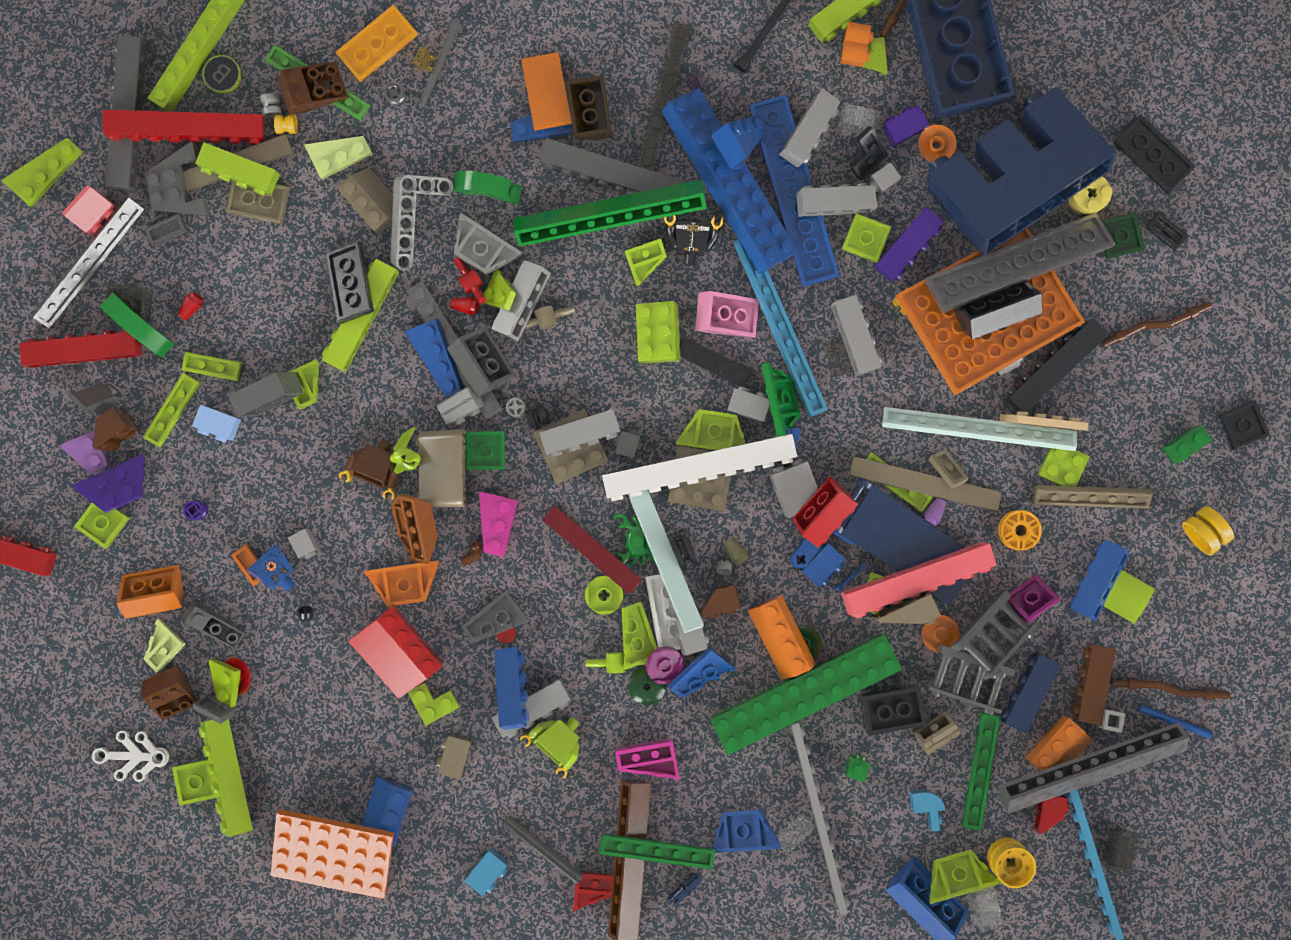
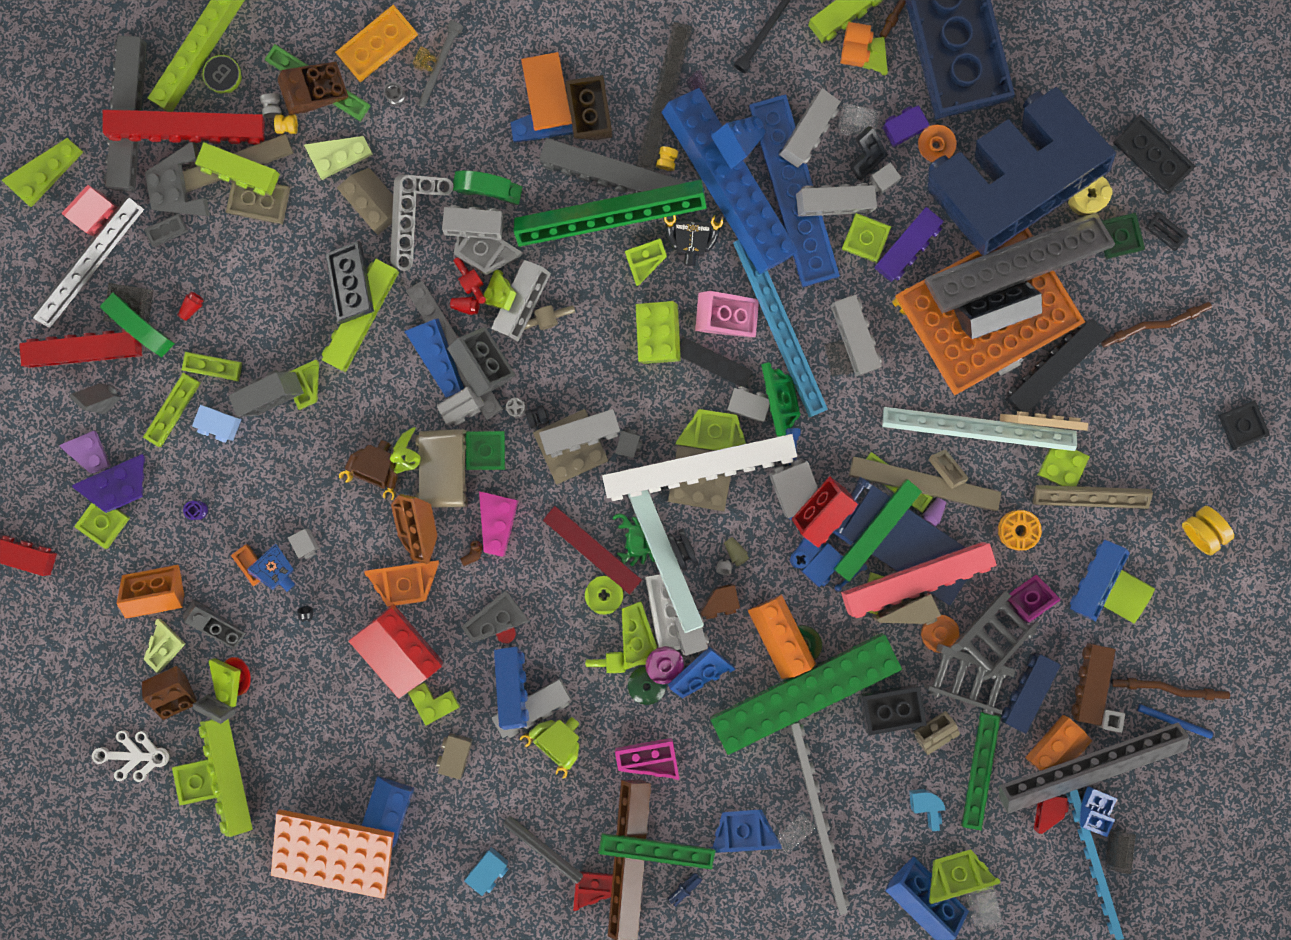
(112, 429): reddish brown slope -> none
(472, 222): none -> light grey brick
(667, 158): none -> yellow wheel
(857, 767): green brick -> none
(877, 530): none -> green tile
(1016, 872): yellow wheel -> none
(1096, 811): none -> blue slope
(1187, 444): green brick -> none

